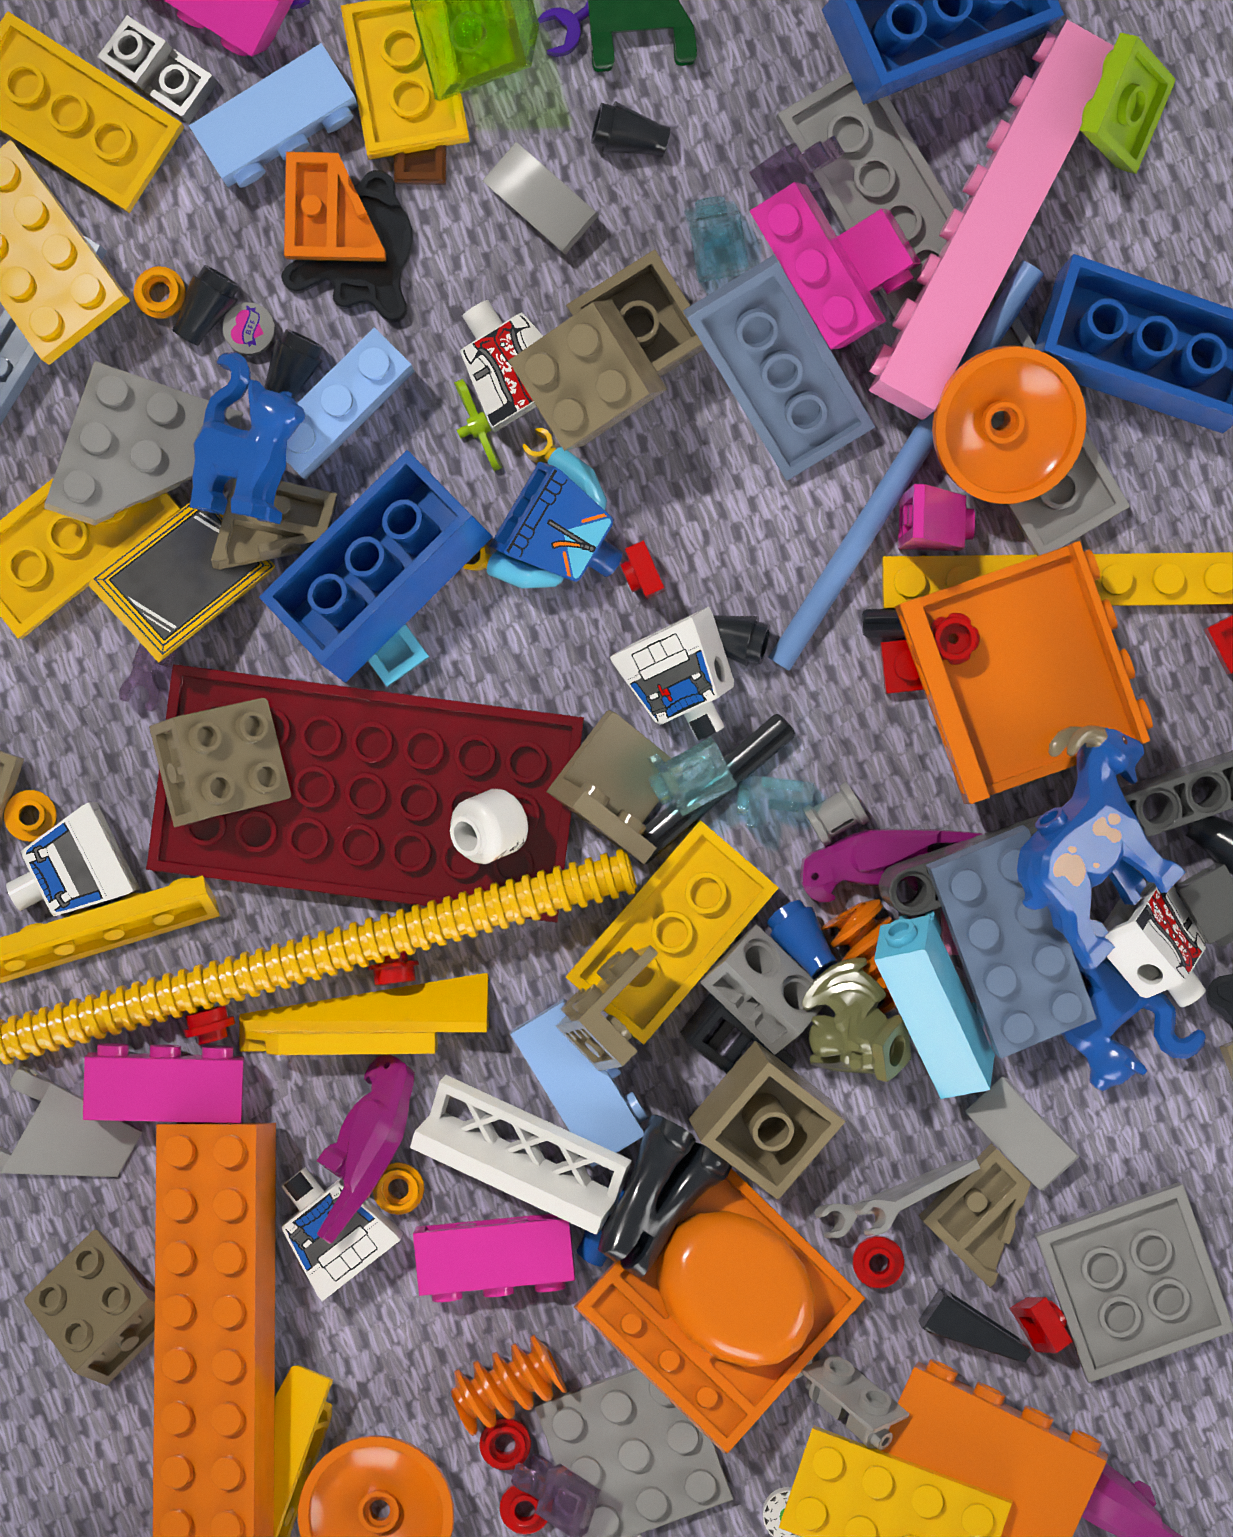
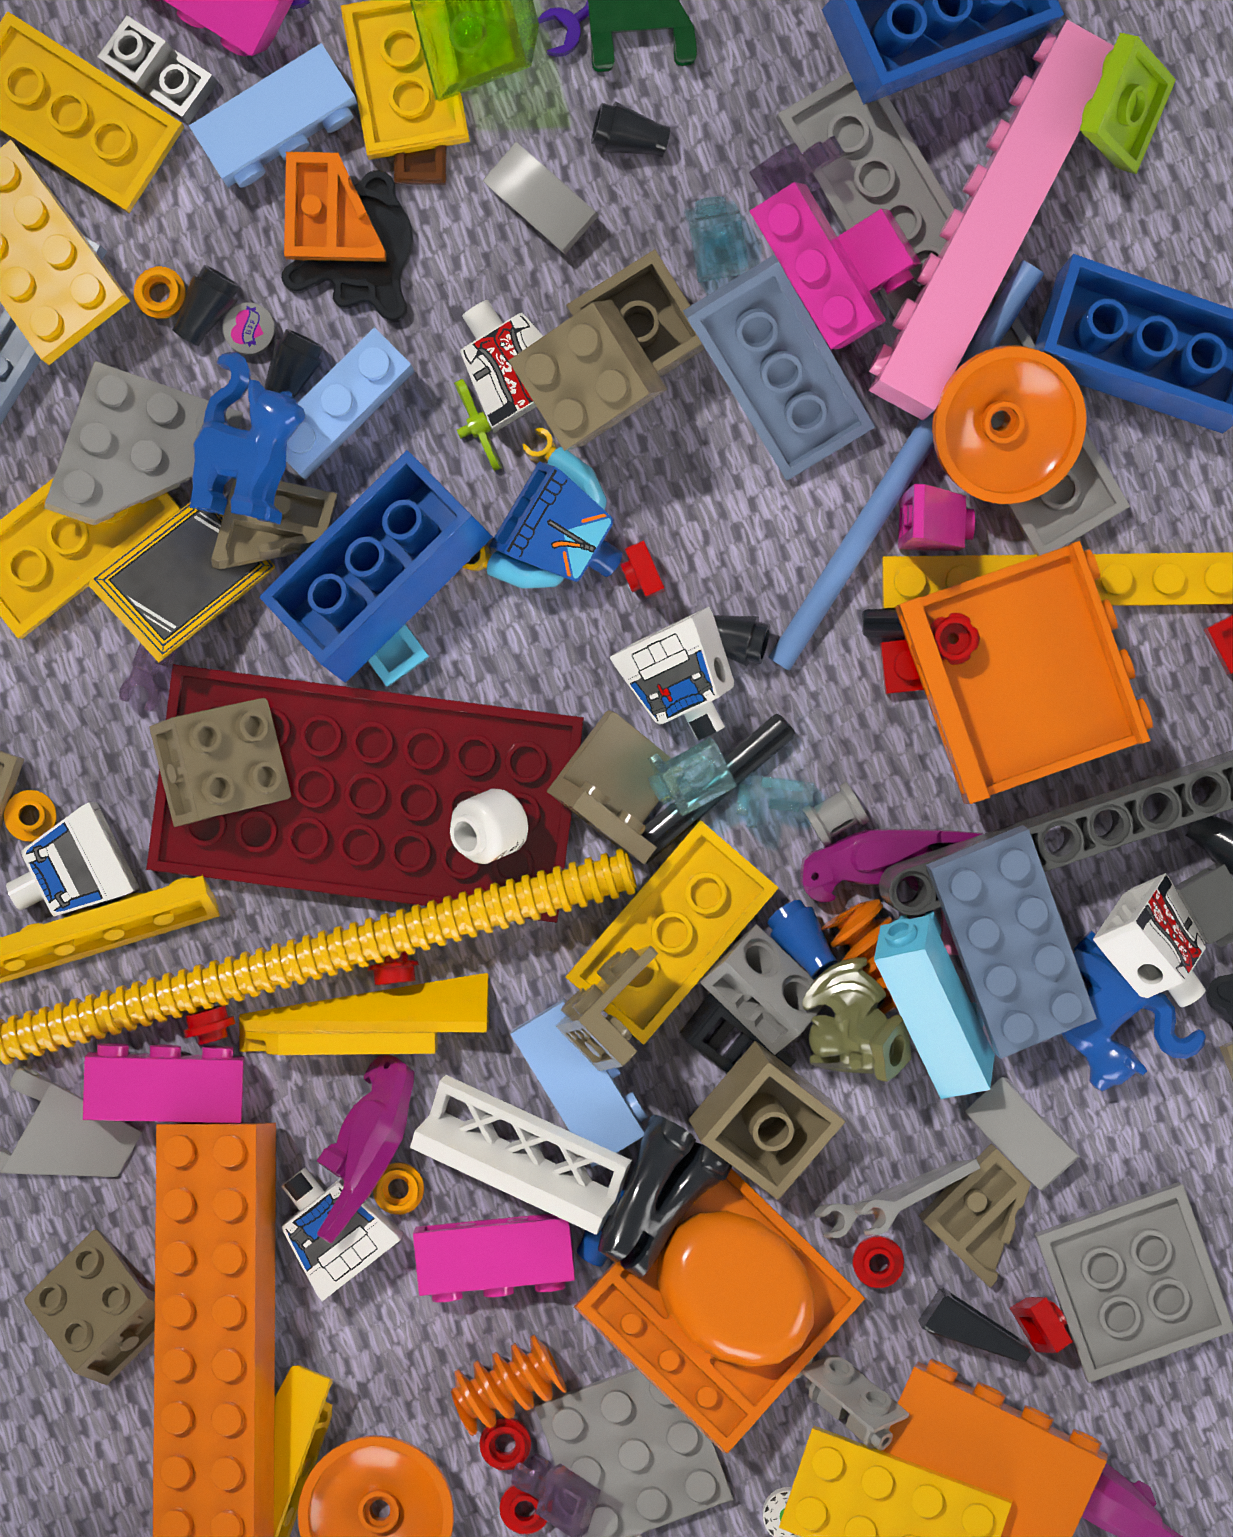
(1090, 841): blue animal -> none

